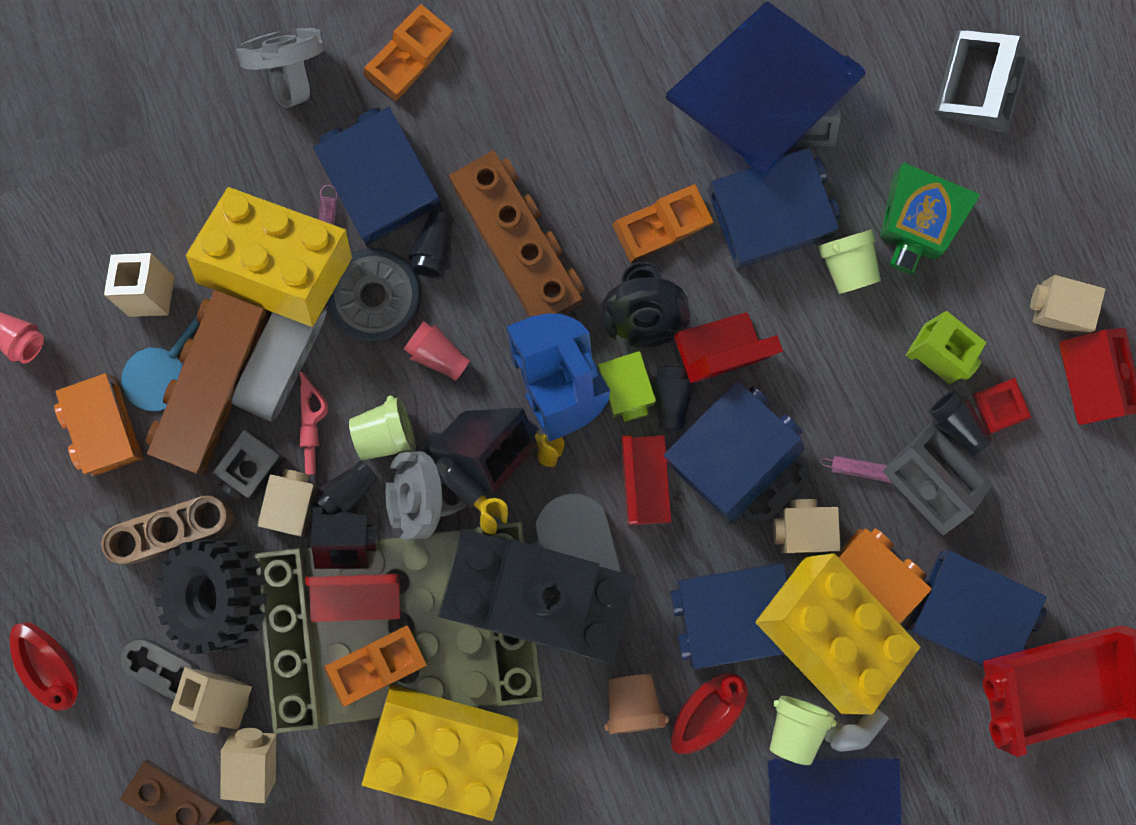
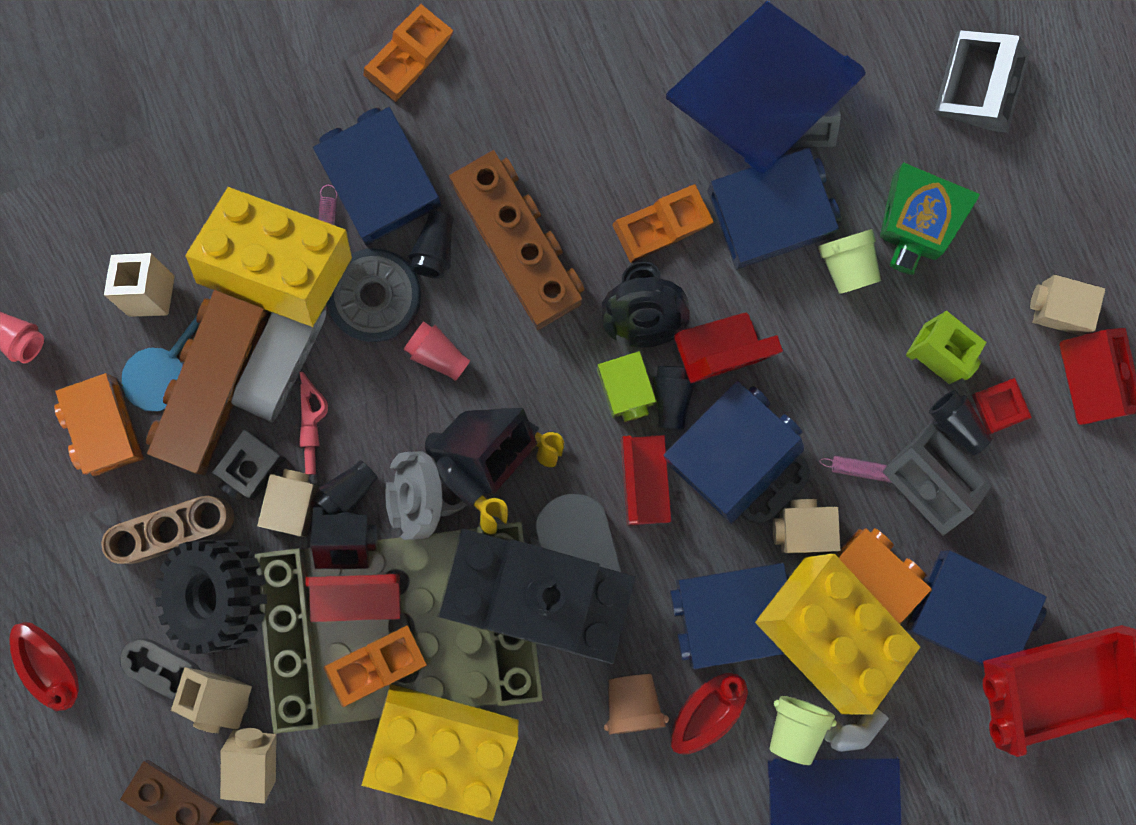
(284, 61): light grey tile -> none
(383, 431): yellowish green piece -> none
(558, 372): blue brick -> none

